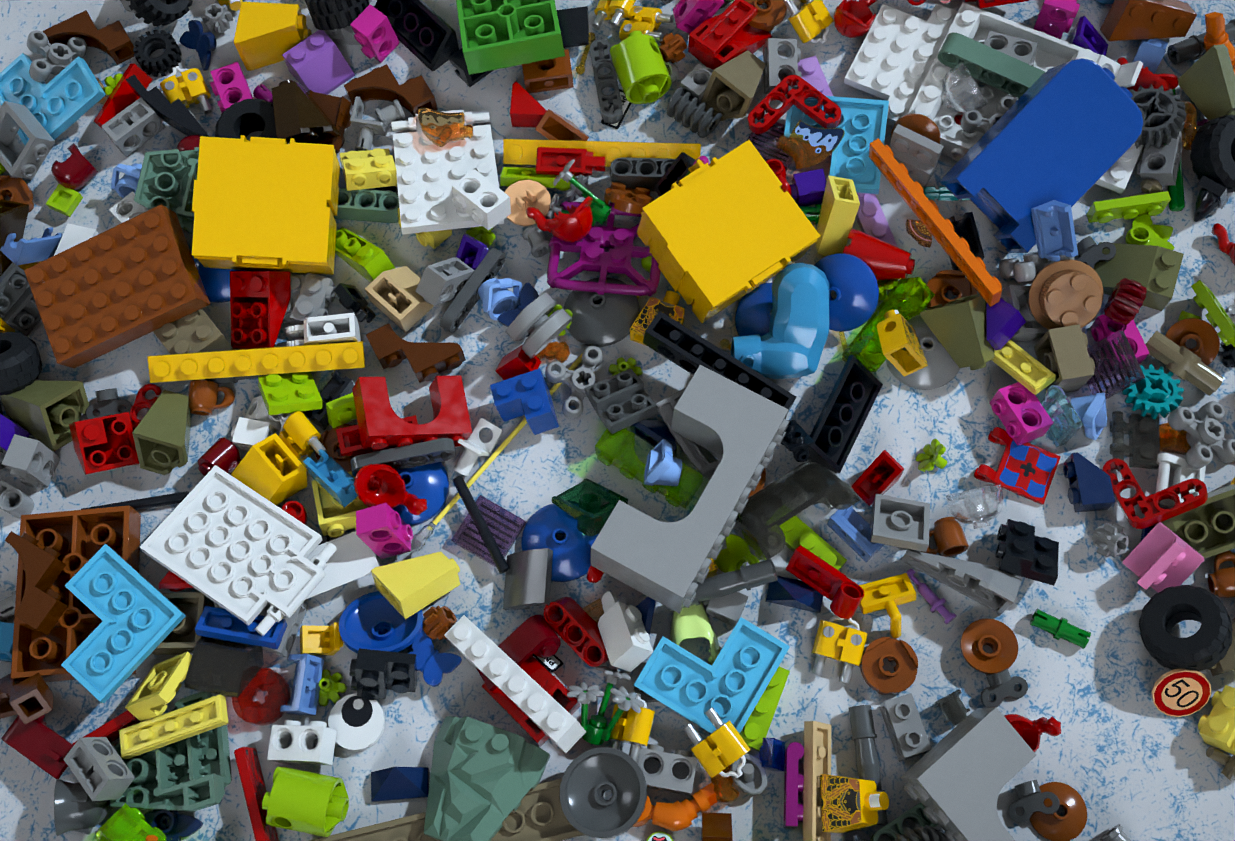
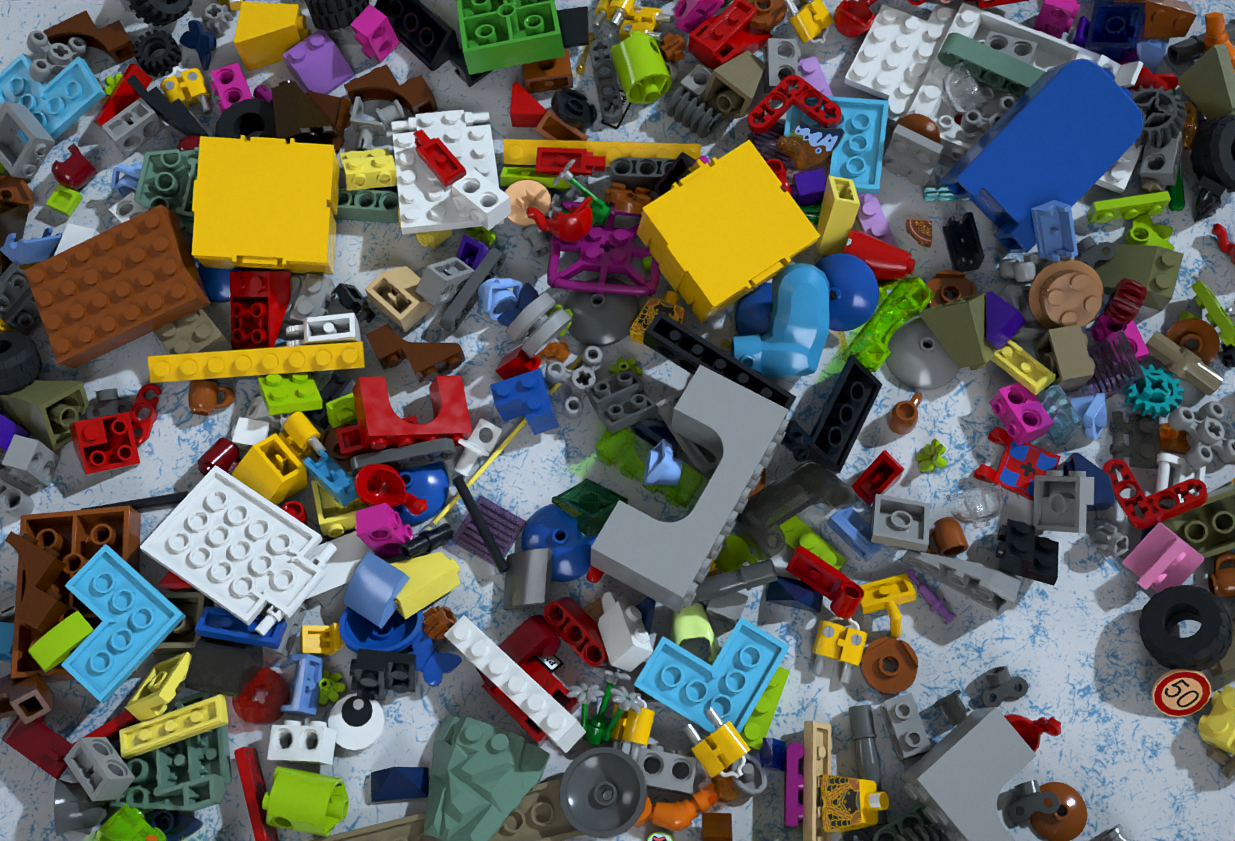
(60, 640): none -> lime slope
(164, 434): olive slope -> none
(361, 254): lime slope -> none
(374, 589): none -> medium blue slope
(426, 541): none -> black pin
(438, 158): none -> red hinge
(443, 127): clear orange arm -> none
(573, 108): none -> black tile
(896, 334): yellow torso -> none
(904, 415): none -> dark orange piece
(940, 228): orange plate -> none
(998, 637): dark orange dish -> none
(1060, 628): green pin -> none
(1062, 501): none -> light grey plate
(1117, 31): none -> clear blue slope

